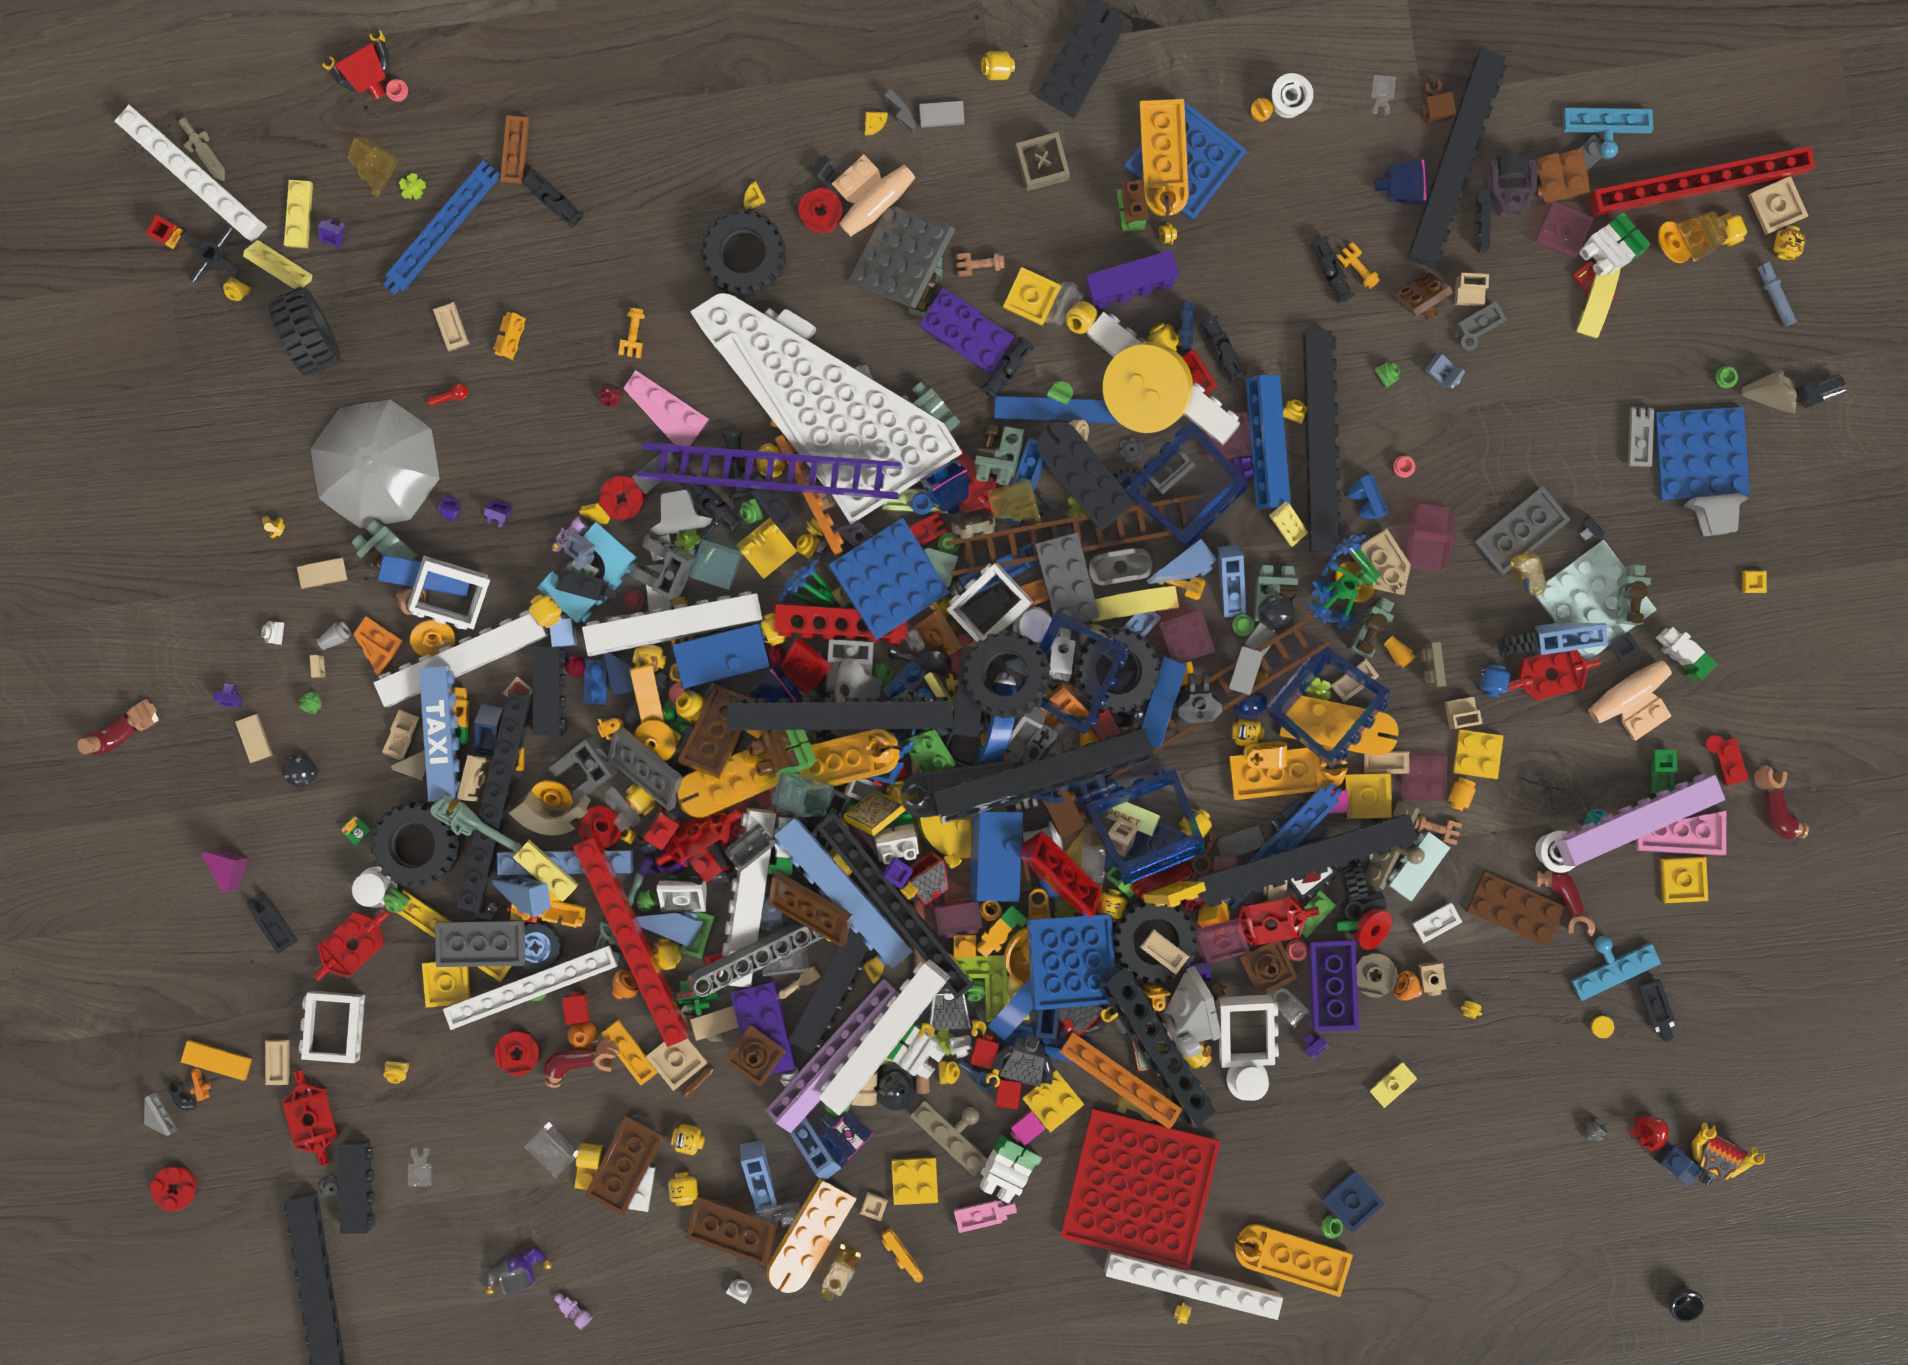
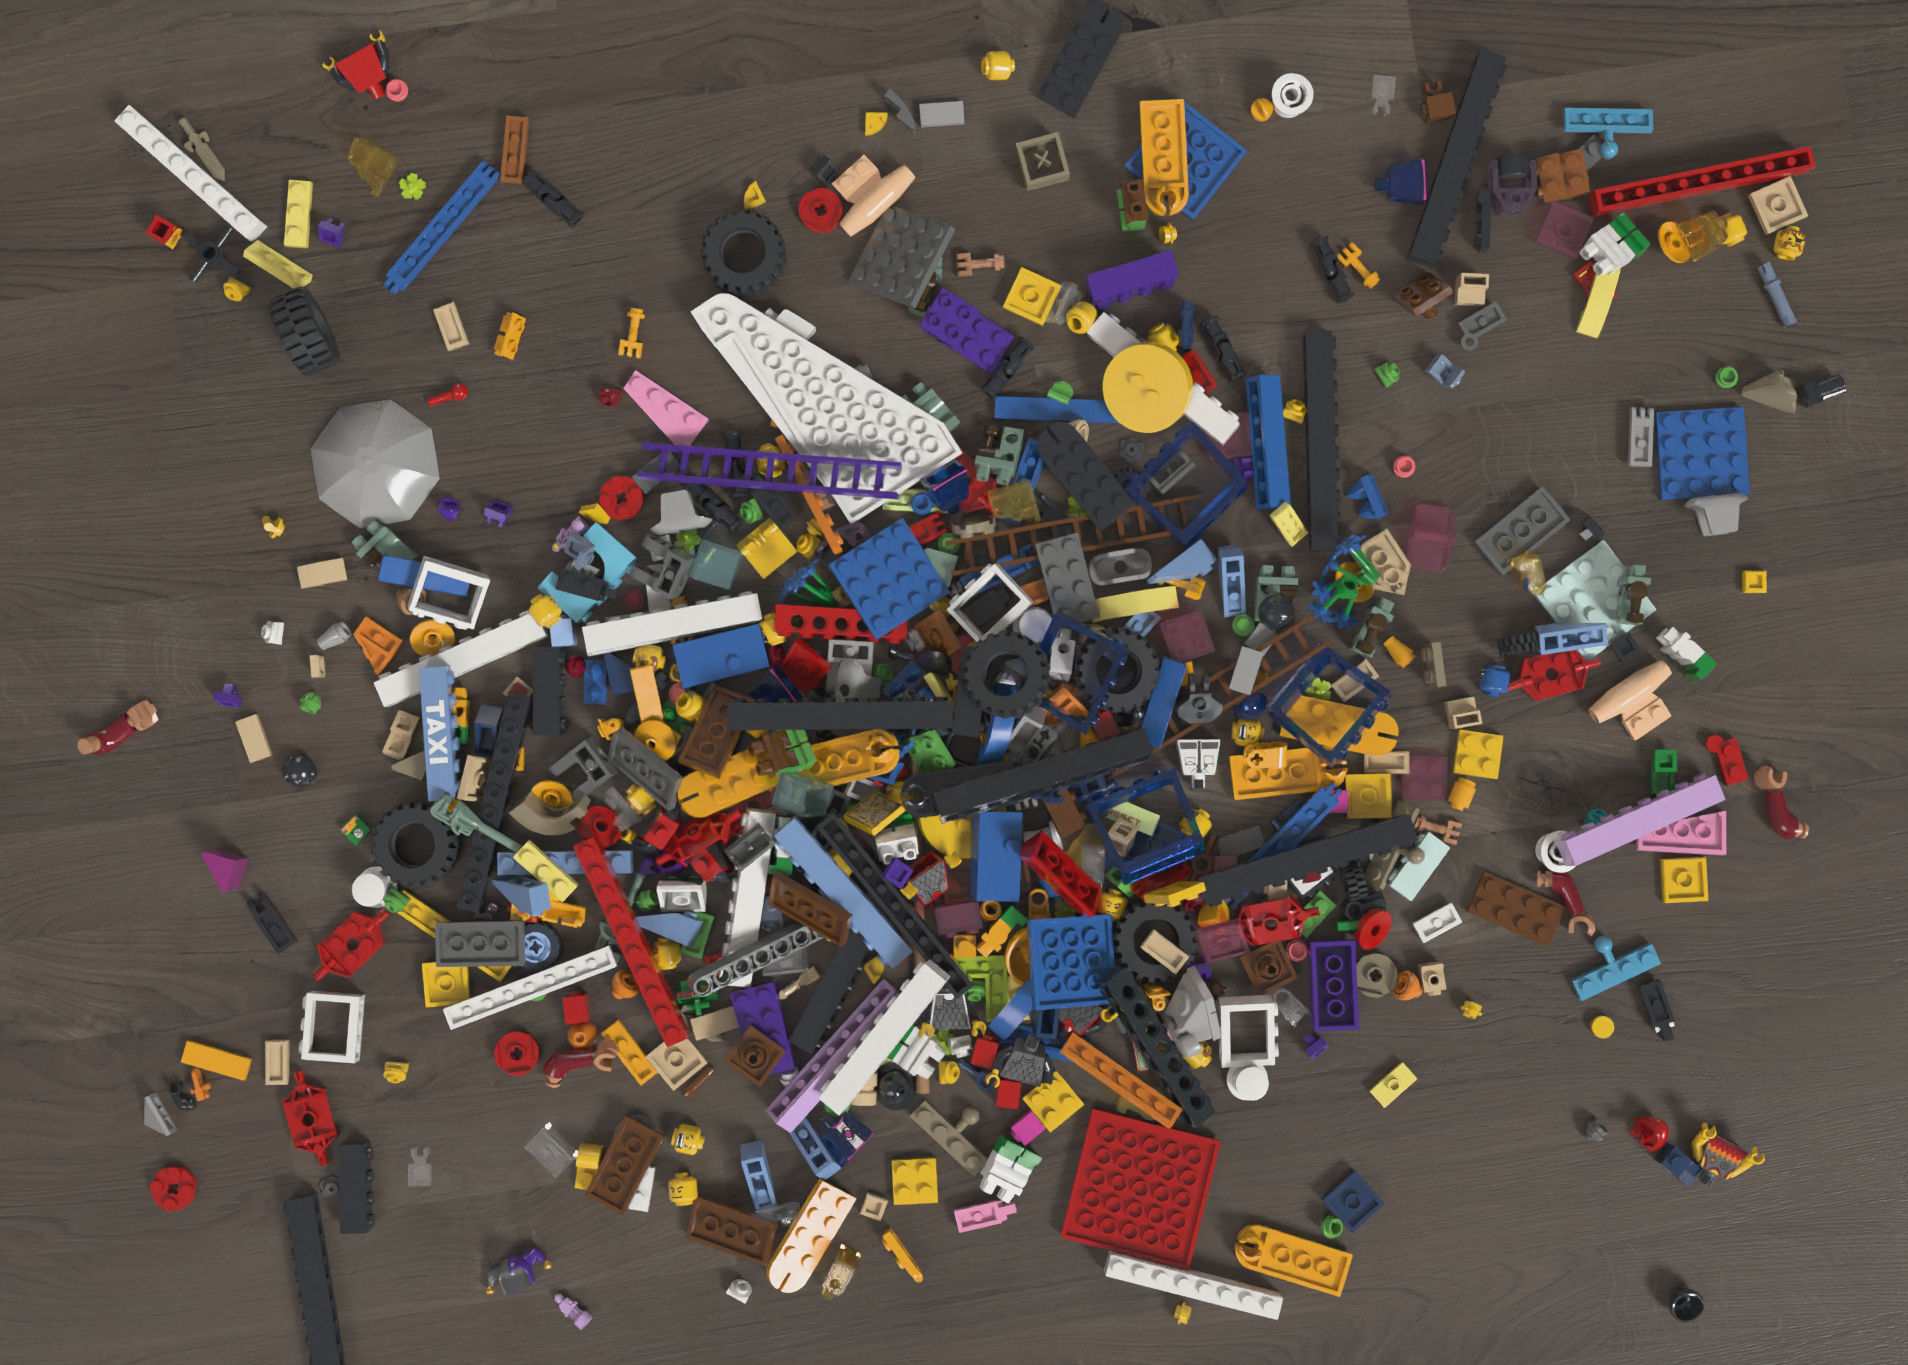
(1198, 759): none -> white torso

